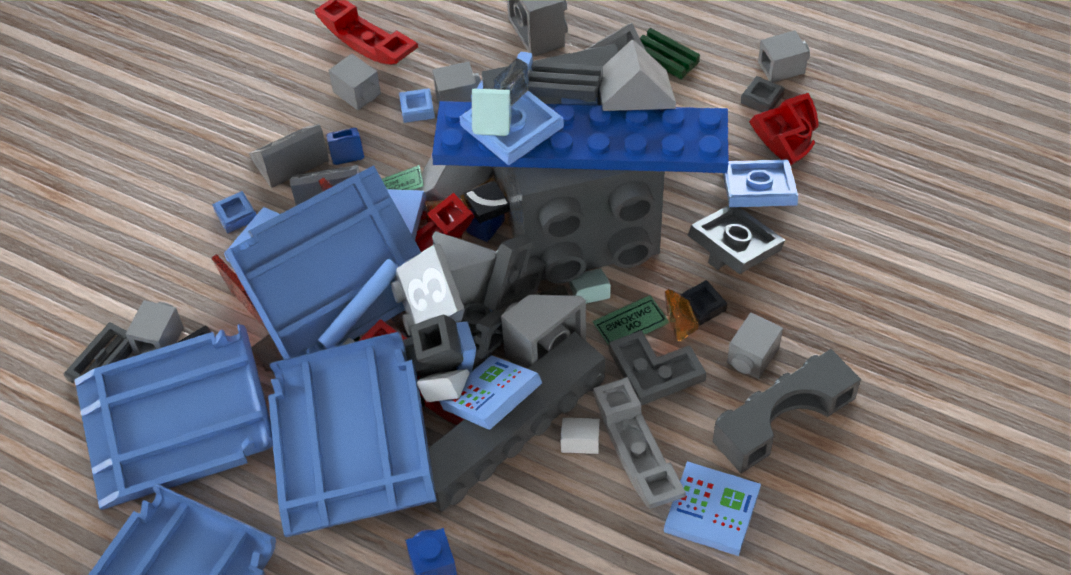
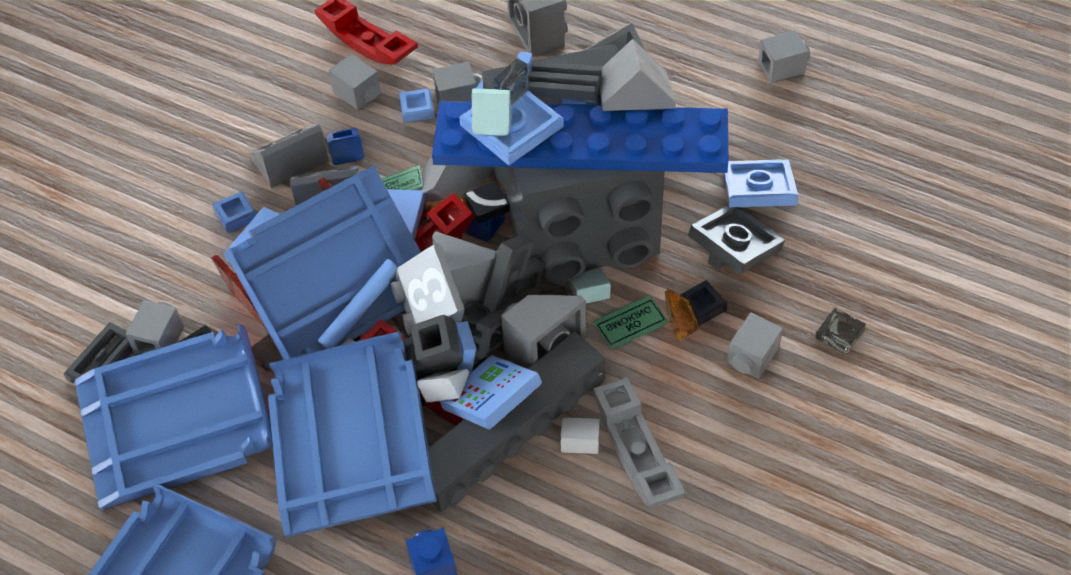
(653, 375): dark grey plate -> none
(669, 51): dark green tile -> none
(714, 508): light blue tile -> none
(762, 94): dark grey tile -> none
(788, 128): red brick -> none
(819, 385): dark grey arch -> none
(840, 331): none -> clear smoke tile

